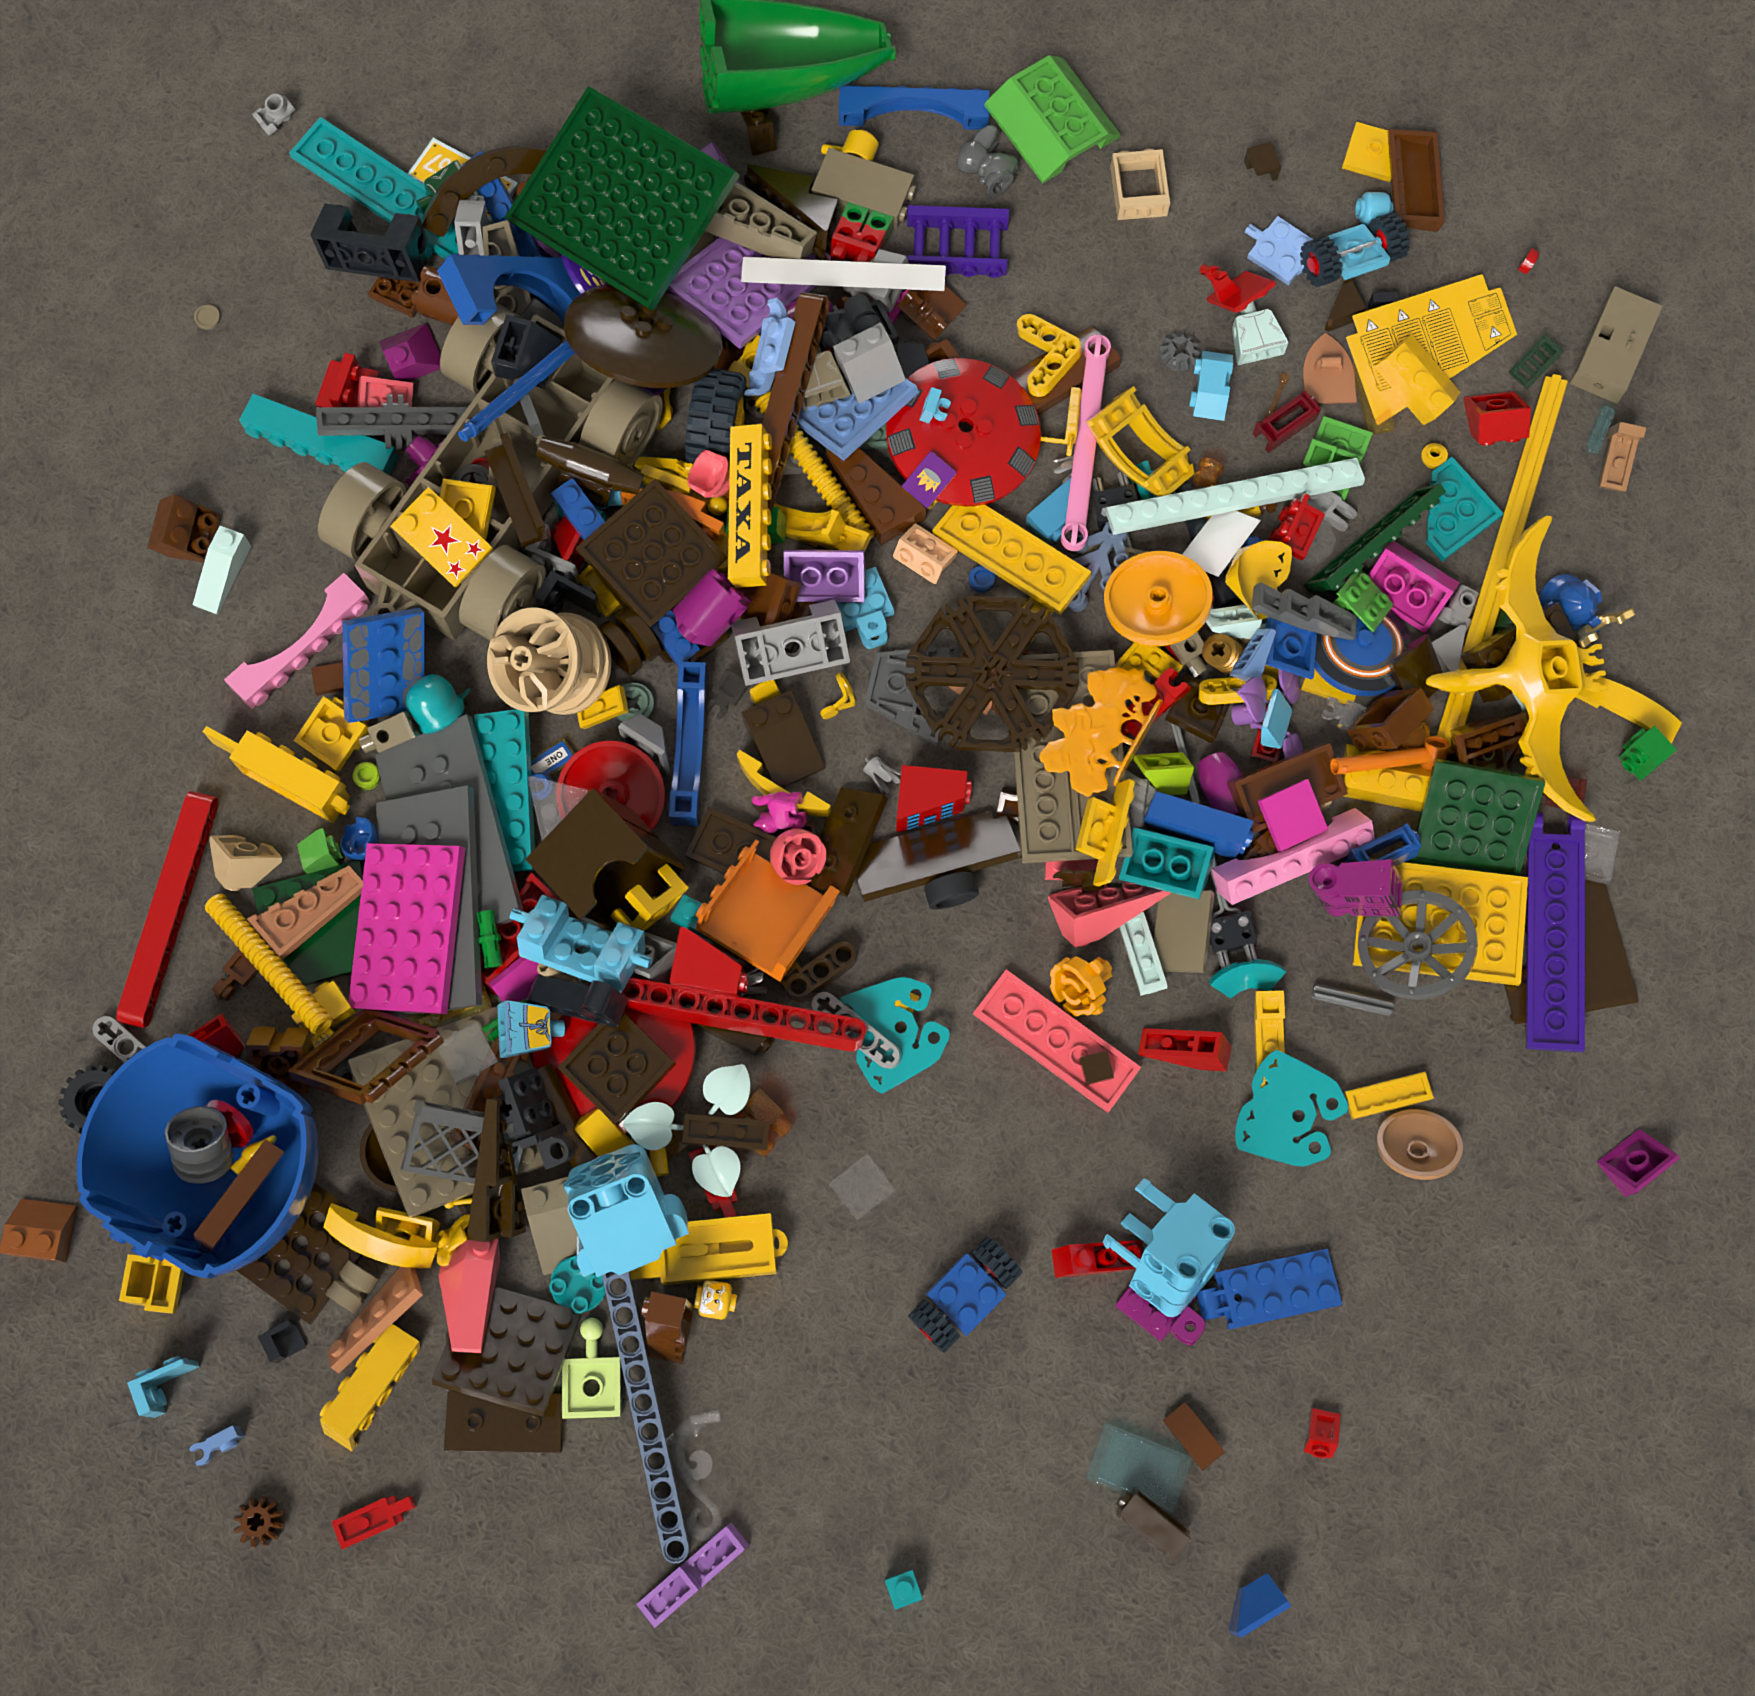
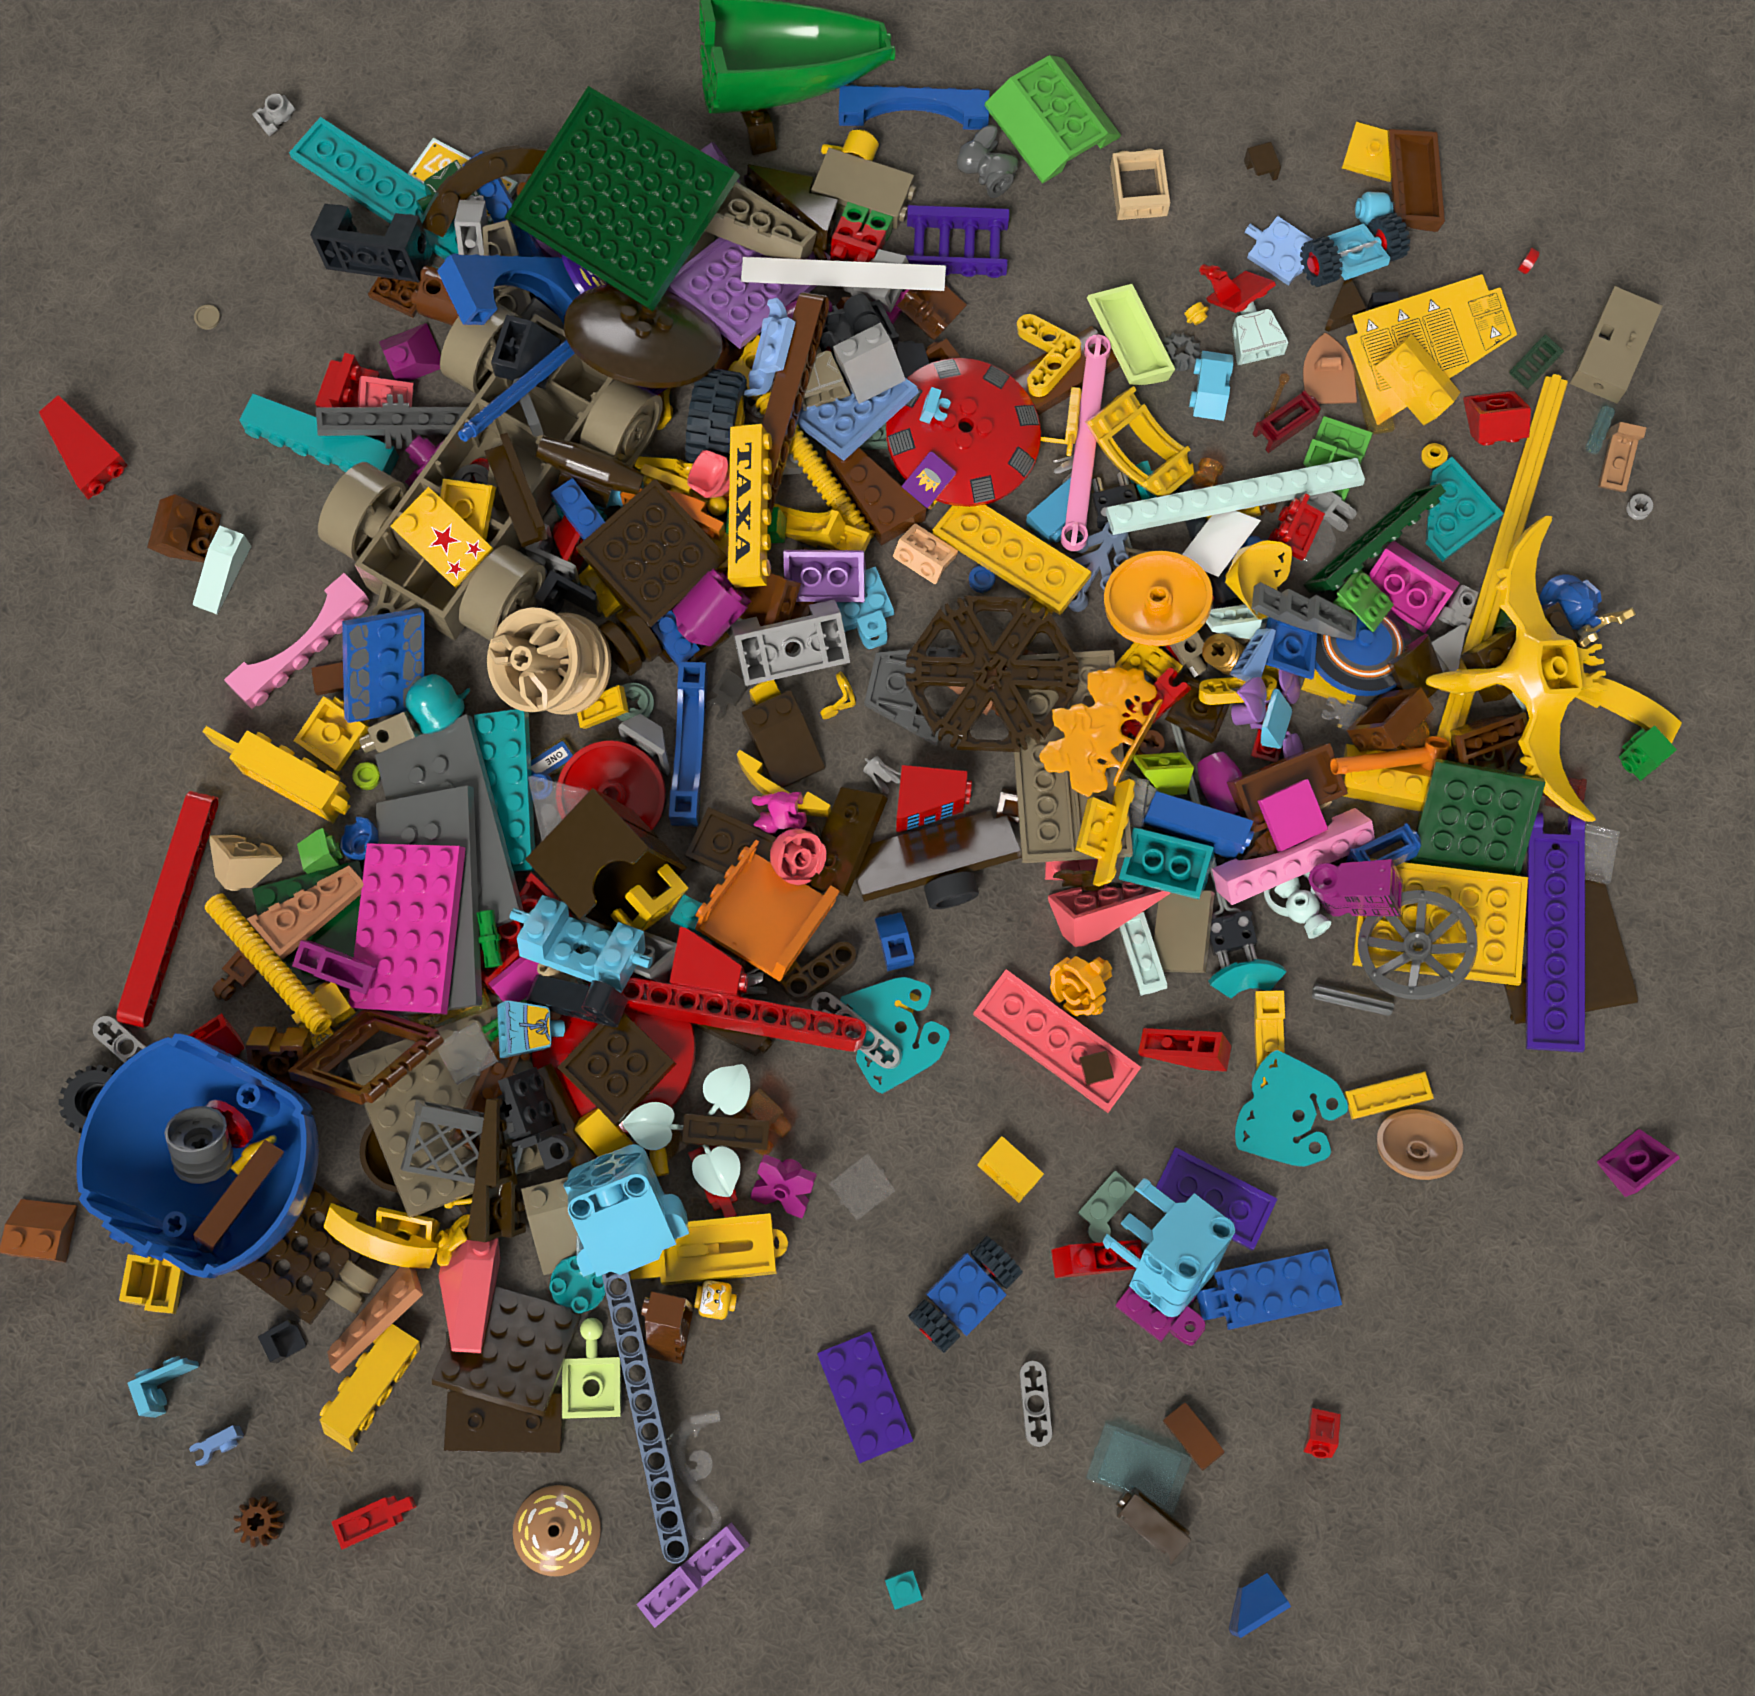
(84, 451): none -> red slope
(334, 966): none -> magenta slope
(577, 1525): none -> medium nougat dish
(784, 1182): none -> magenta plant
(865, 1397): none -> dark purple plate
(894, 941): none -> blue slope
(1010, 1169): none -> yellow hinge
(1026, 1382): none -> light grey beam
(1104, 1205): none -> sand green hinge
(1131, 335): none -> yellowish green slope
(1148, 748): none -> reddish brown wheel
(1196, 313): none -> yellow plate
(1231, 1197): none -> dark purple plate
(1301, 907): none -> light aqua piece
(1639, 498): none -> light grey bush

